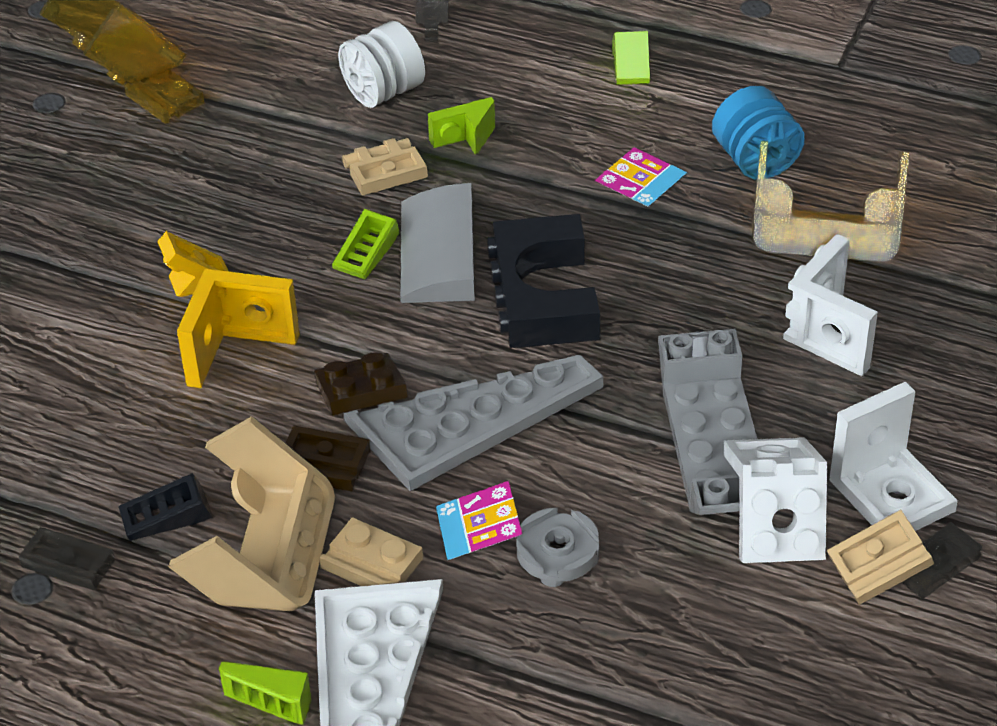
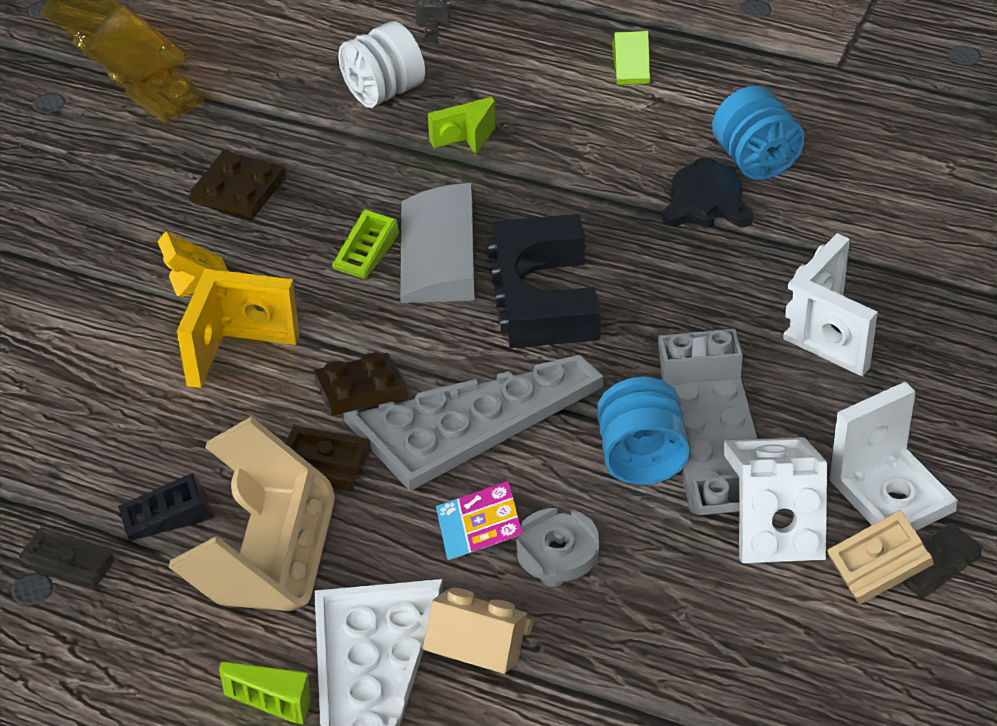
(238, 184): none -> dark brown plate
(370, 555): tan plate -> none
(385, 165): tan plate -> none
(476, 630): none -> tan brick
(640, 176): sticker -> none
(642, 431): none -> dark azure wheel
(706, 193): none -> black tile
(801, 232): clear yellow windscreen -> none

